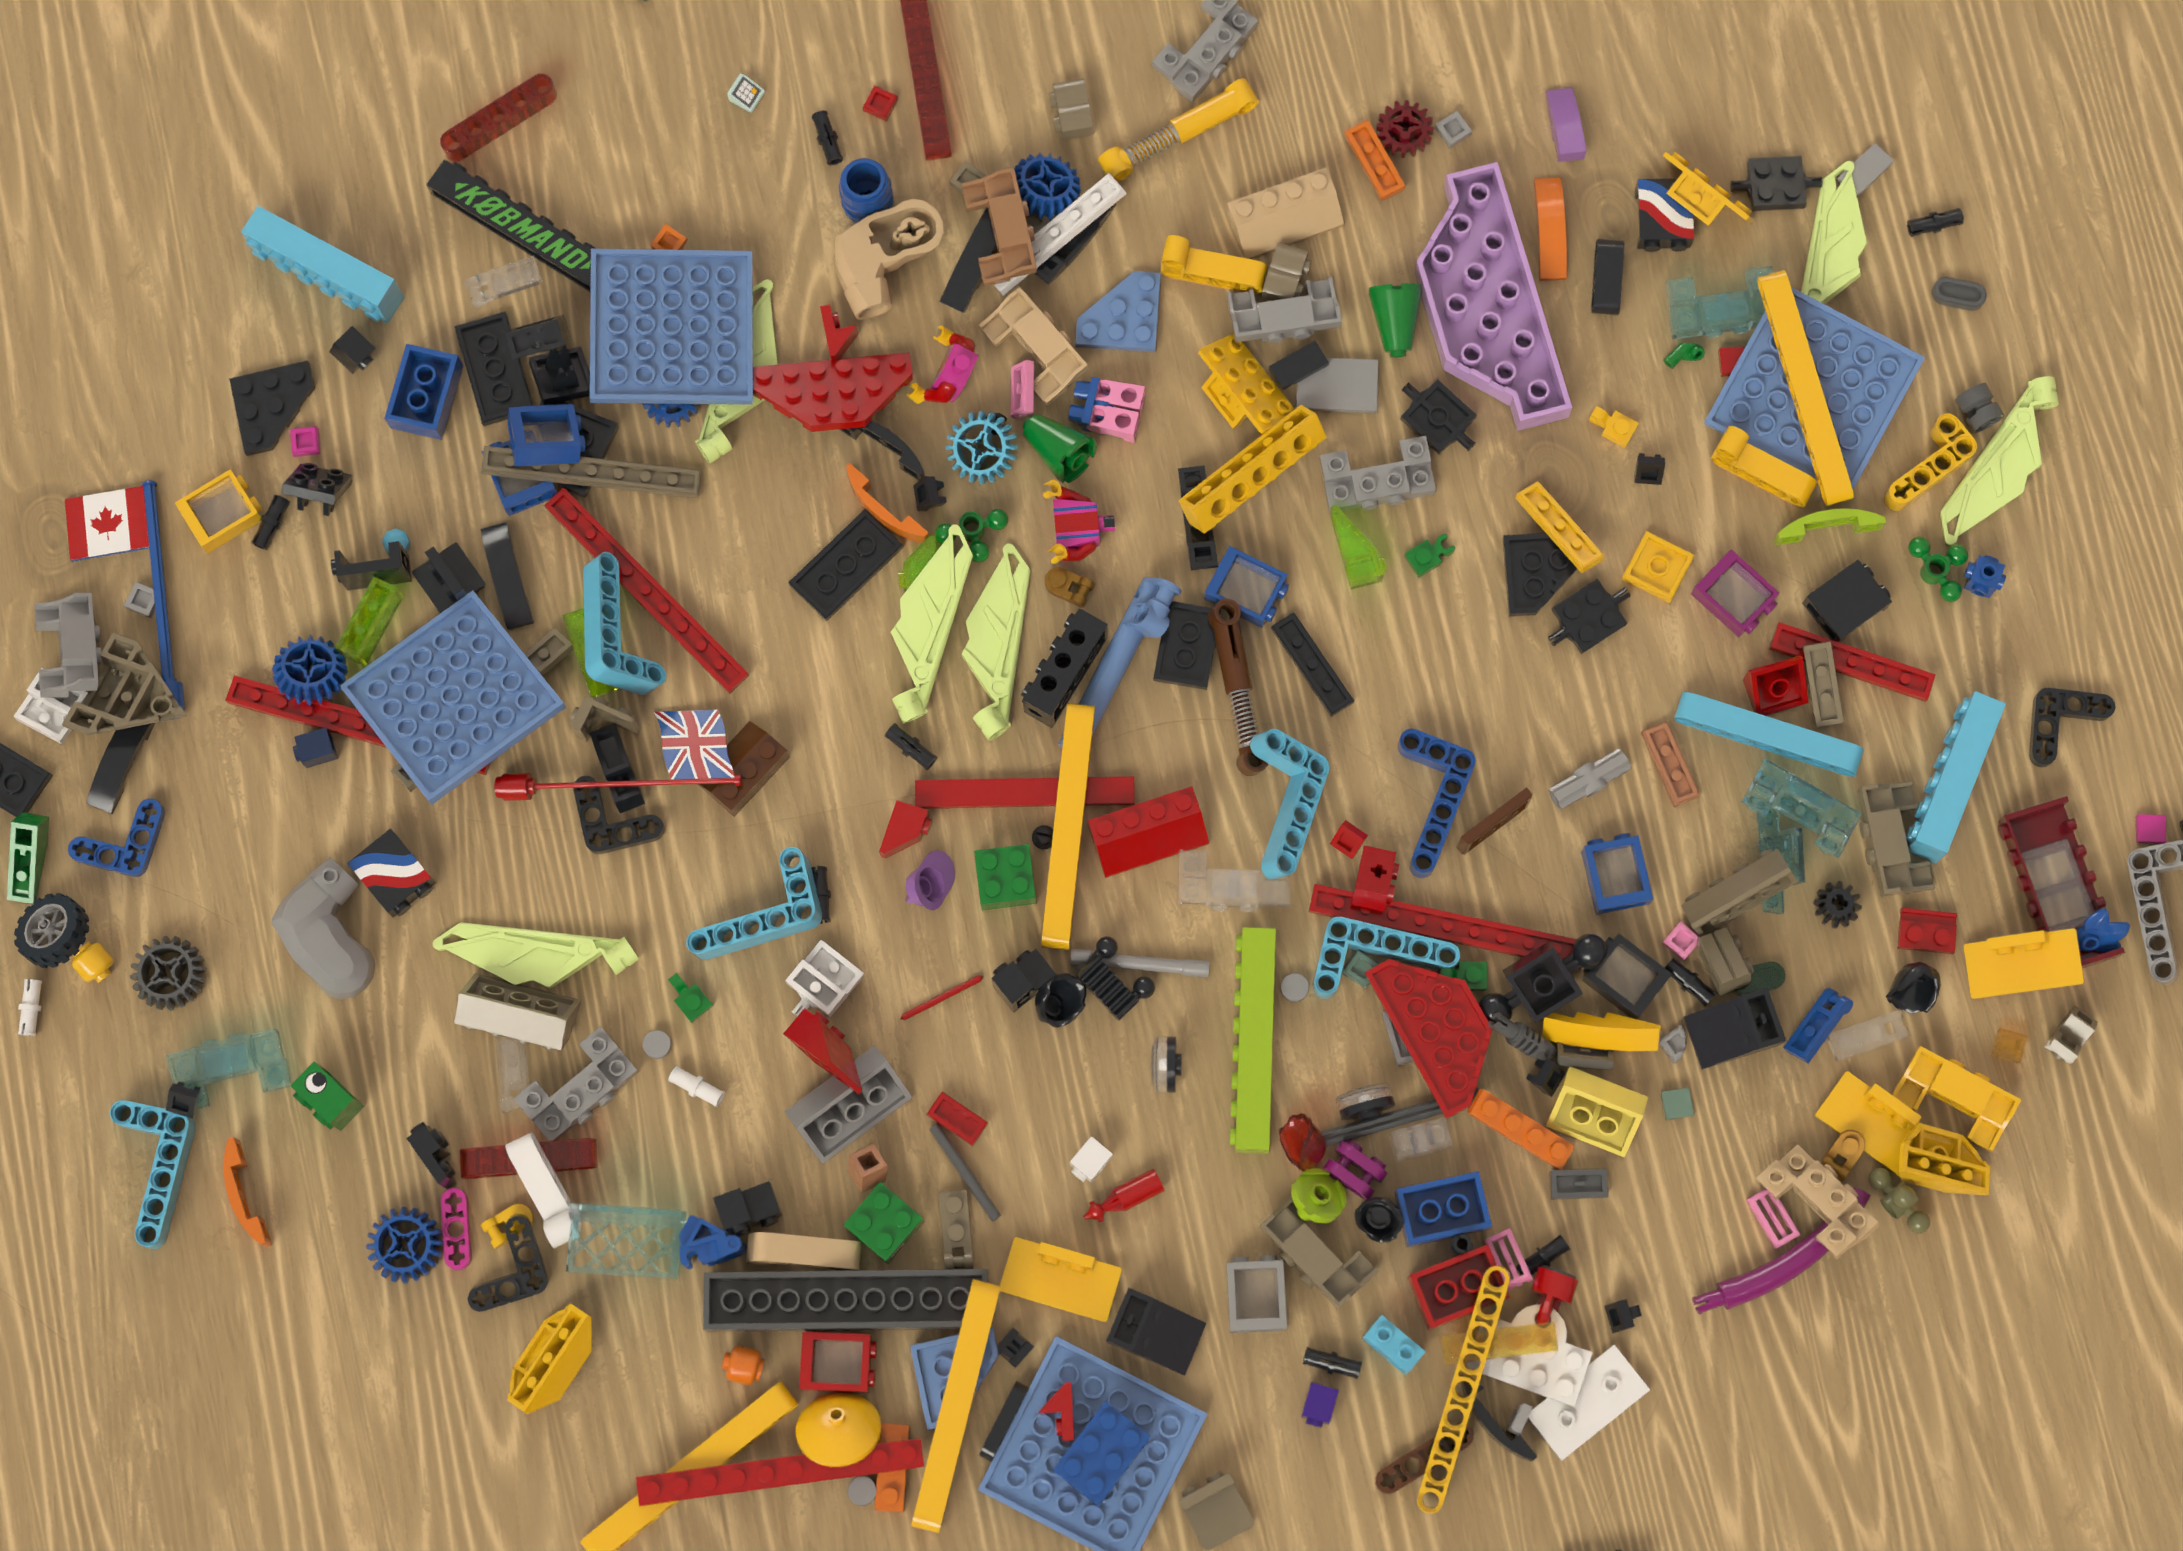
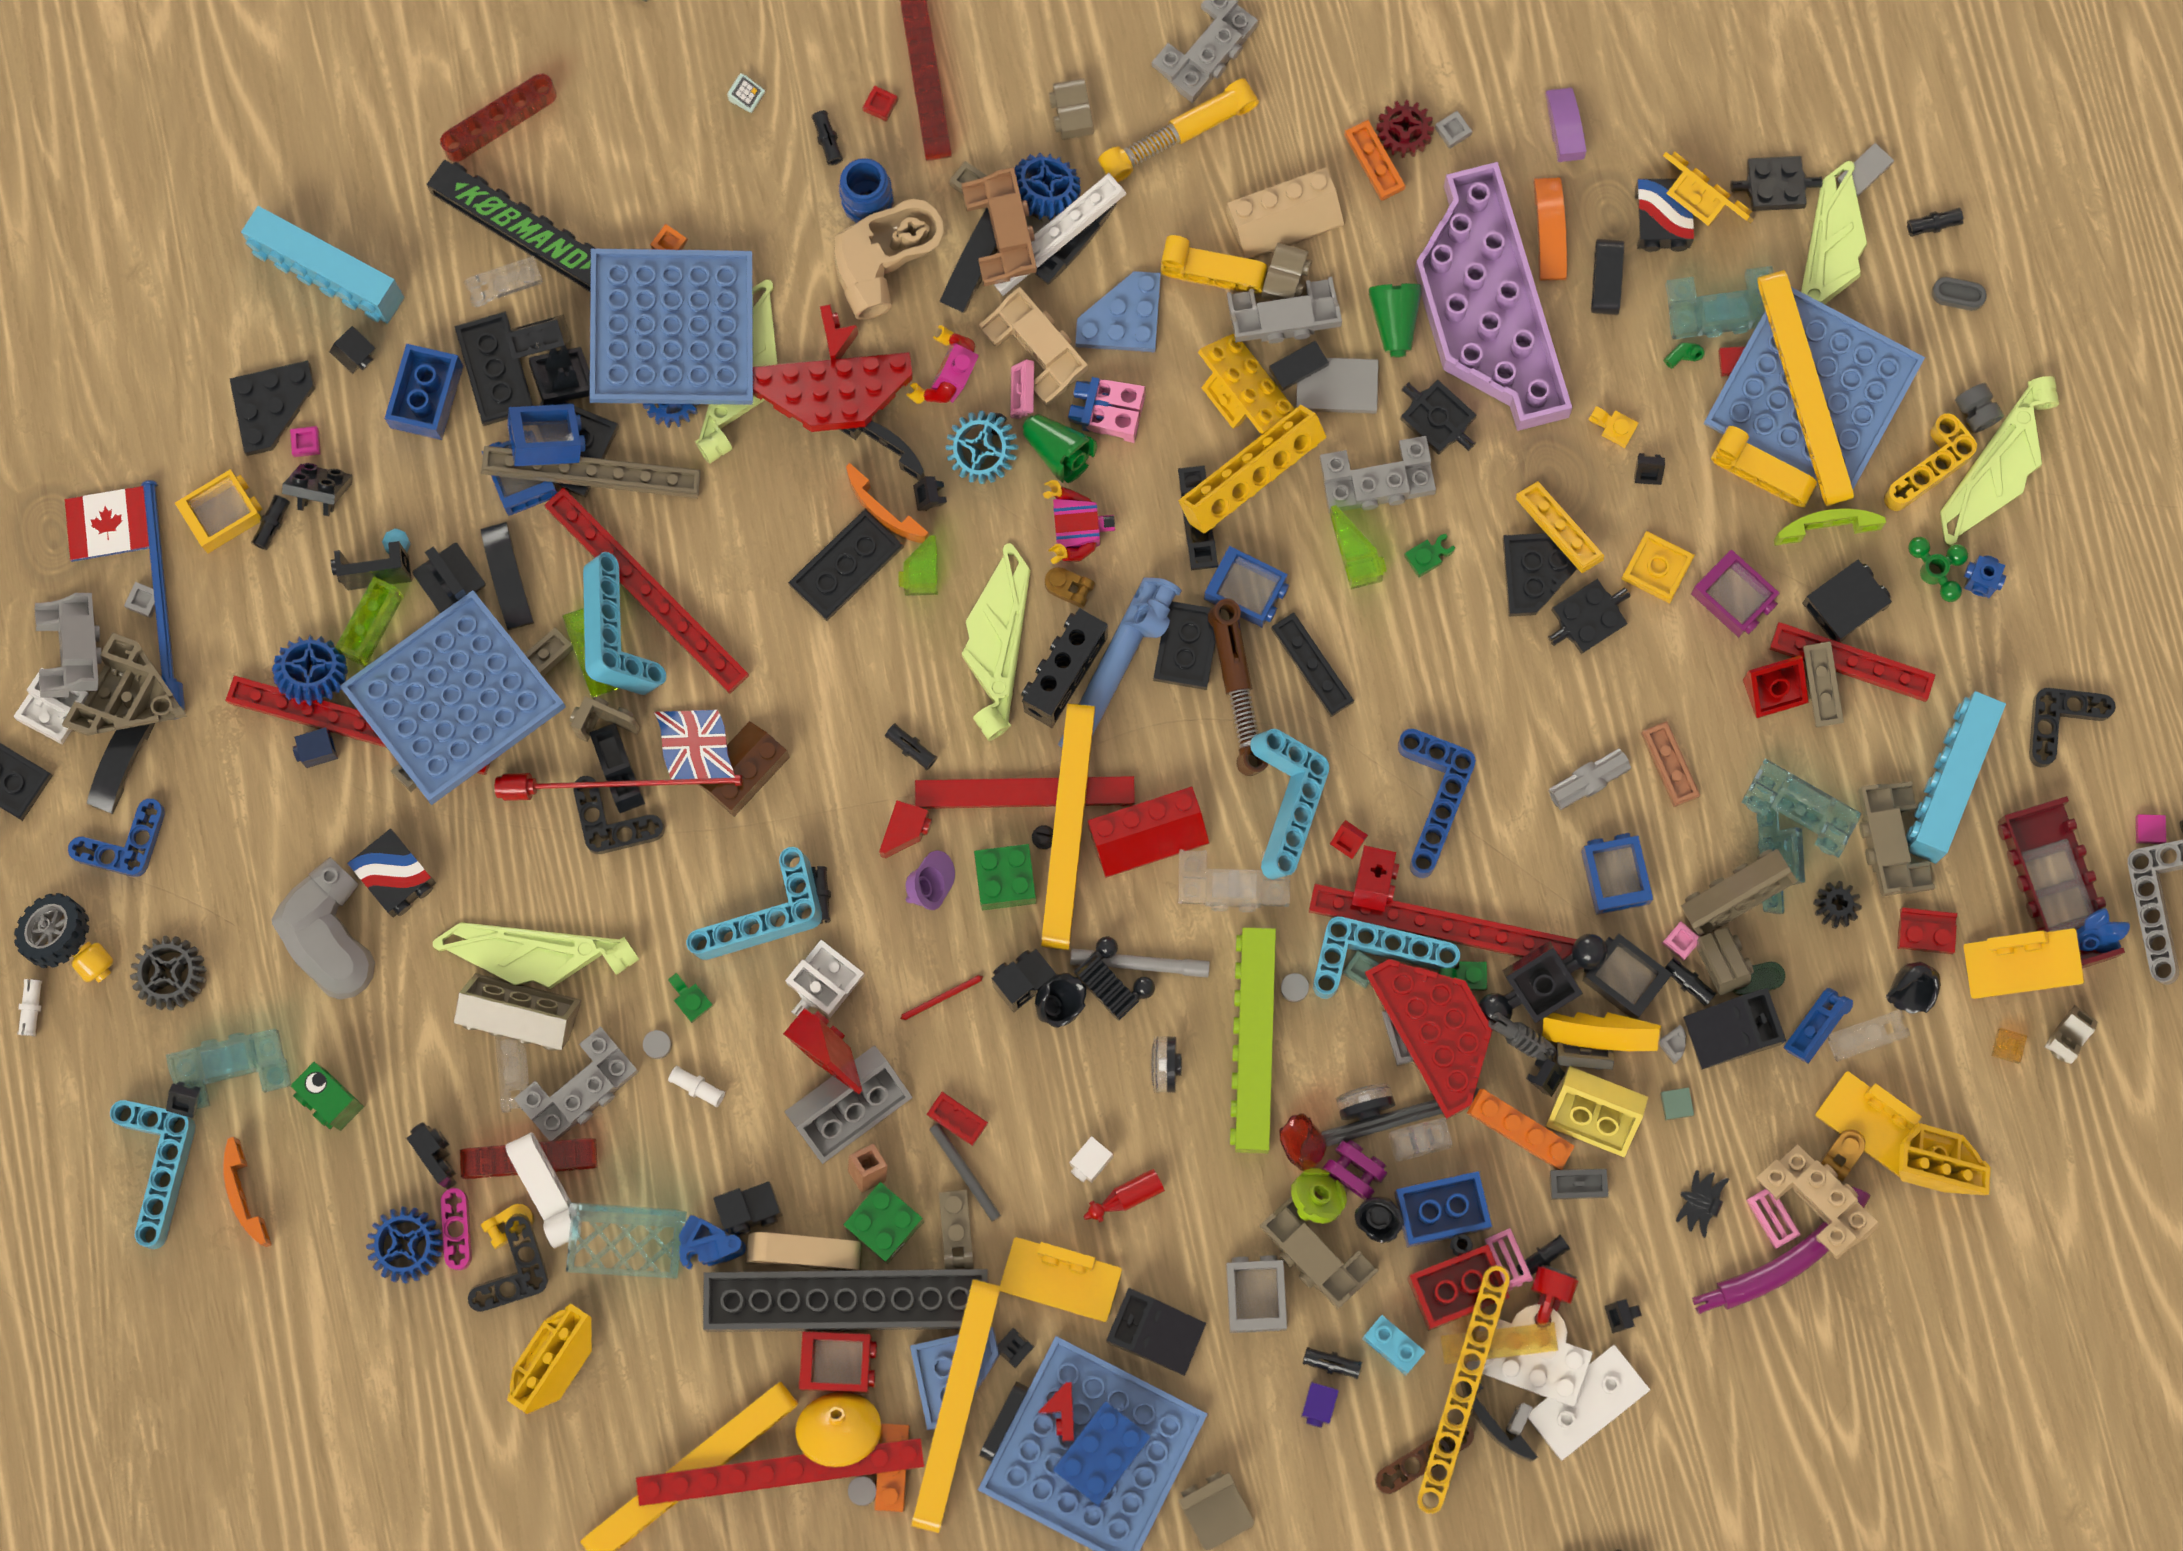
(26, 856): green slope -> none
(743, 1365): orange head -> none
(926, 622): yellowish green wing -> none
(996, 520): green piece -> none
(1494, 821): reddish brown tile -> none
(1702, 1202): none -> black piece
(1769, 734): medium azure beam -> none
(1899, 1200): olive piece -> none
(1961, 1090): yellow bracket -> none

